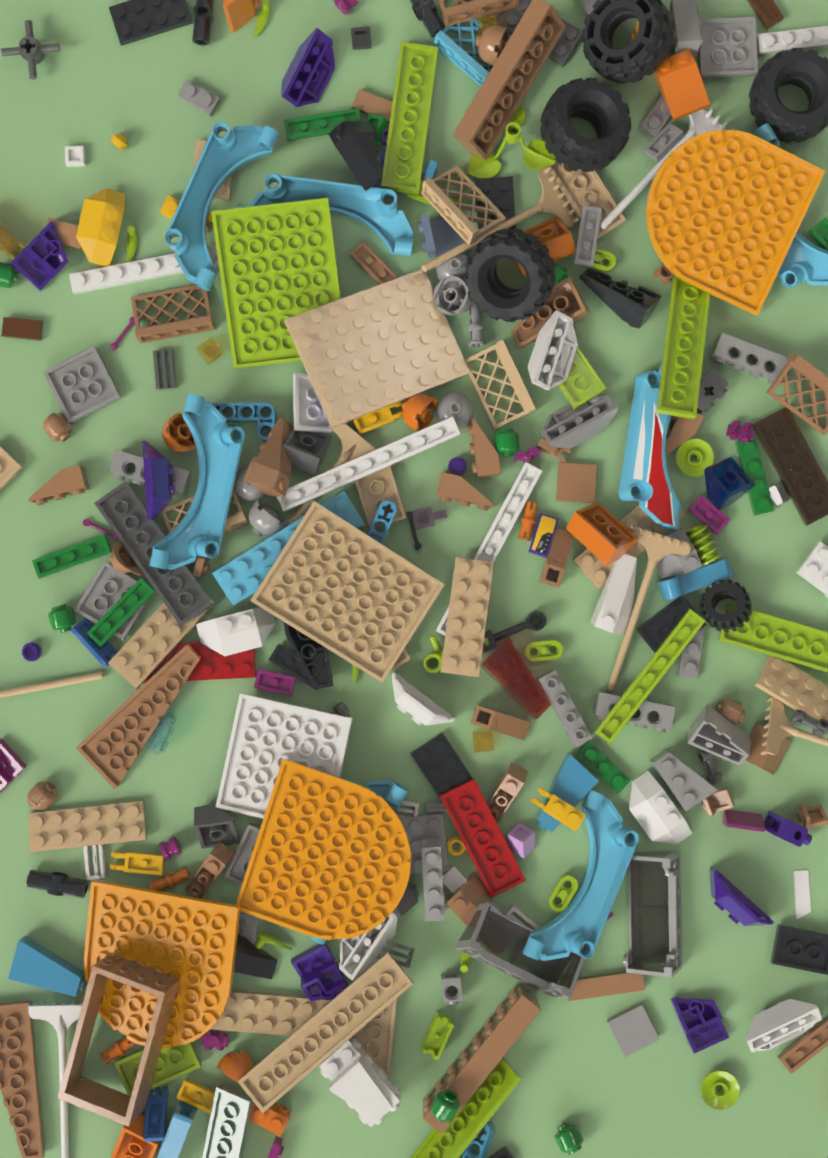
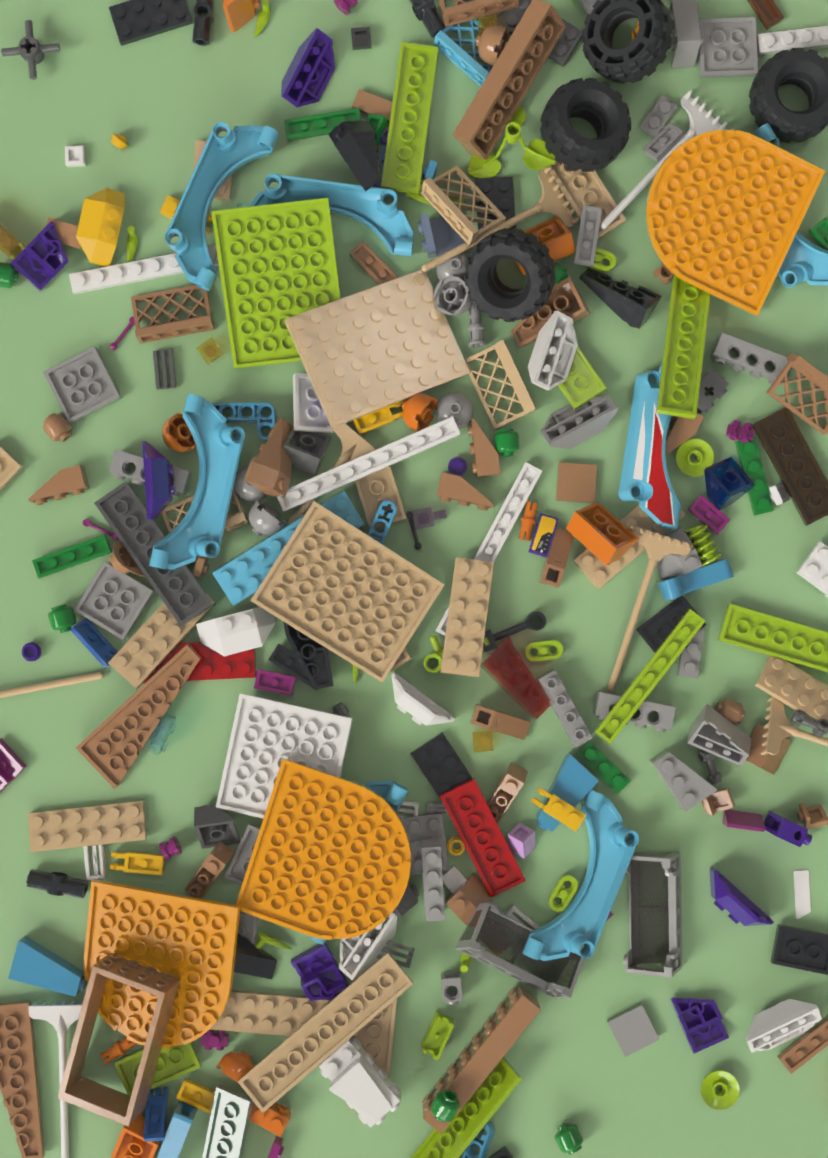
(22, 328): reddish brown tile -> none
(42, 795): medium nougat head -> none
(121, 612): green plate -> none
(170, 880): orange pin -> none
(198, 98): light grey plate -> none
(527, 456): magenta piece -> none
(553, 451): medium nougat plate -> none
(607, 985): medium nougat tile -> none
(617, 597): white wedge -> none
(656, 811): white wedge -> none
(681, 85): orange slope -> none
(722, 591): black tyre -> none

